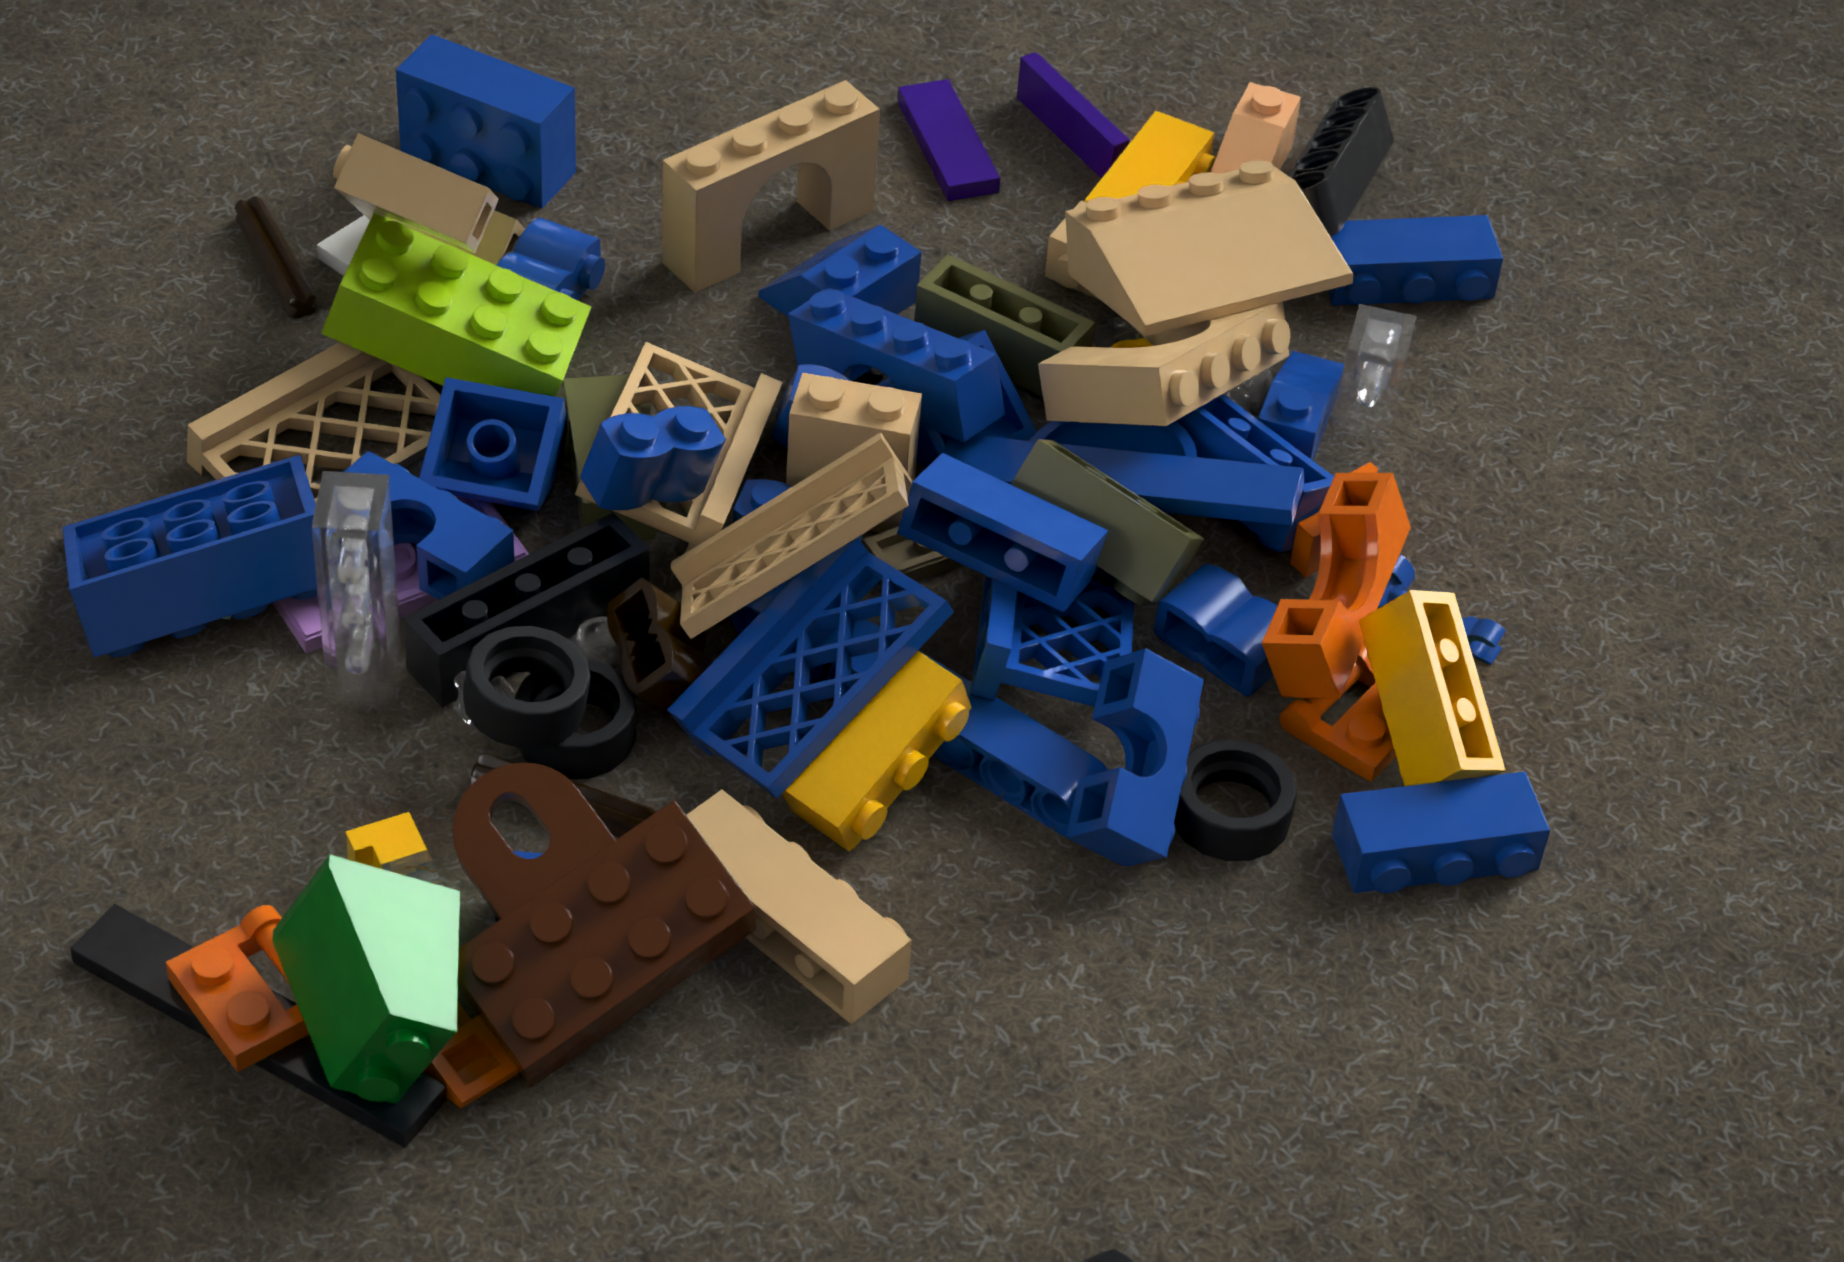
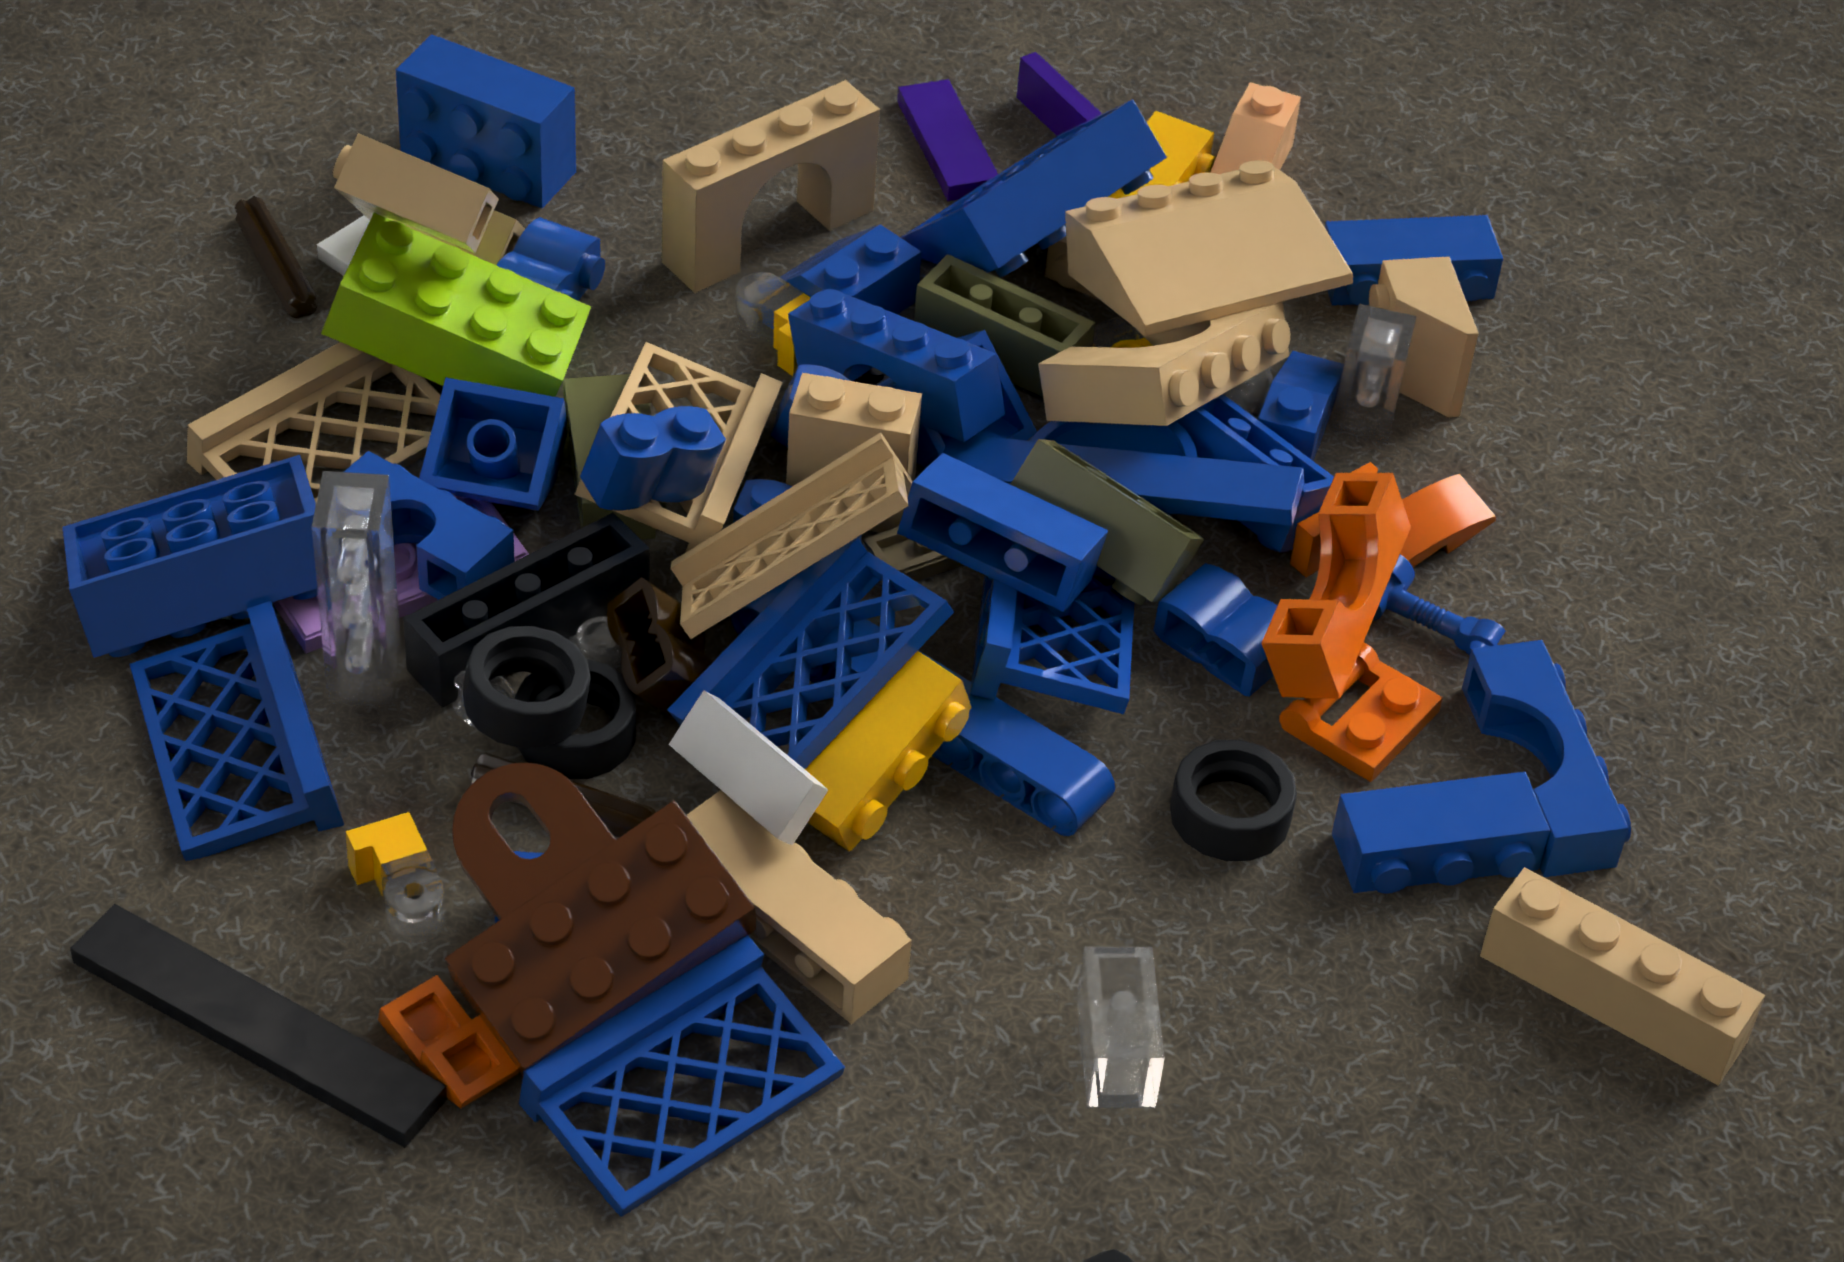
(231, 994): orange plate -> none
(290, 732): none -> blue fence
(373, 973): green slope -> none
(637, 1038): none -> blue fence
(748, 767): none -> white tile
(763, 313): none -> clear leg
(1031, 197): none -> blue slope
(1120, 1027): none -> clear brick
(1153, 713): blue arch -> none
(1343, 155): black beam -> none
(1430, 689): yellow brick -> none
(1442, 333): none -> tan slope
(1443, 518): none -> orange slope
(1525, 700): none -> blue arch
(1621, 975): none -> tan brick

